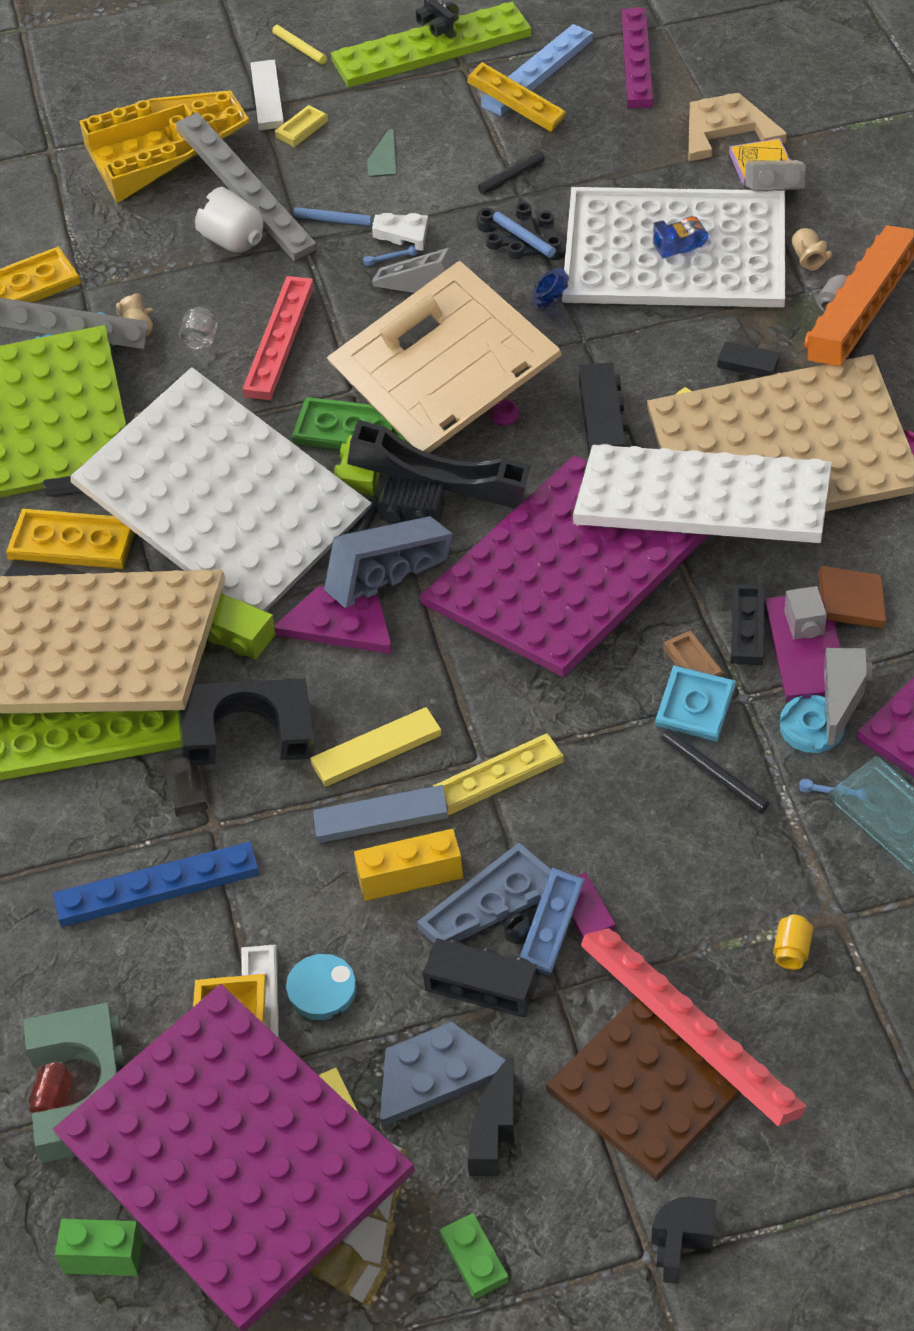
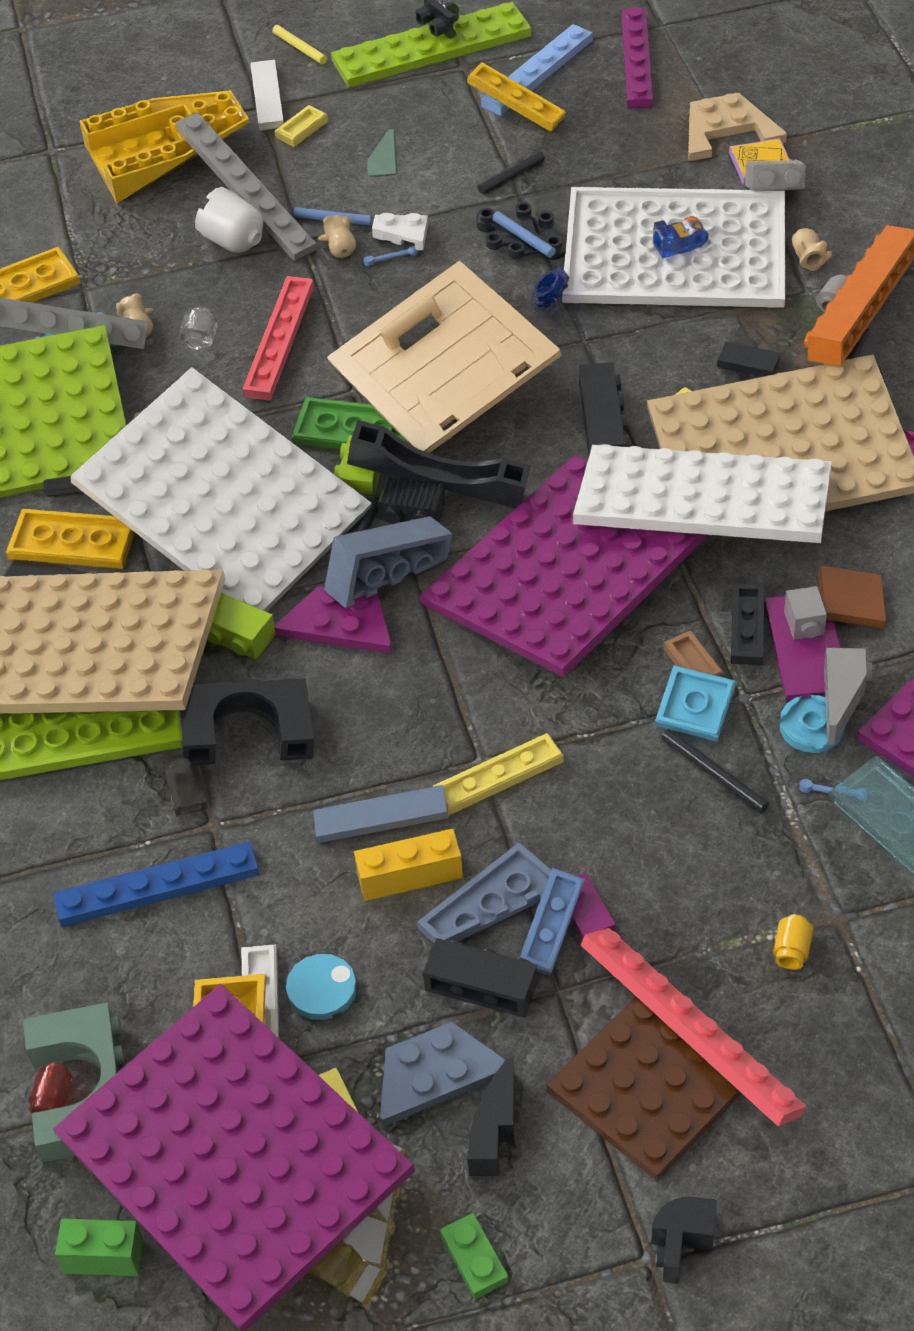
(339, 235): none -> tan animal
(375, 746): light yellow tile -> none
(415, 272): light grey slope -> none
(504, 413): magenta plate -> none
(520, 931): black hinge -> none

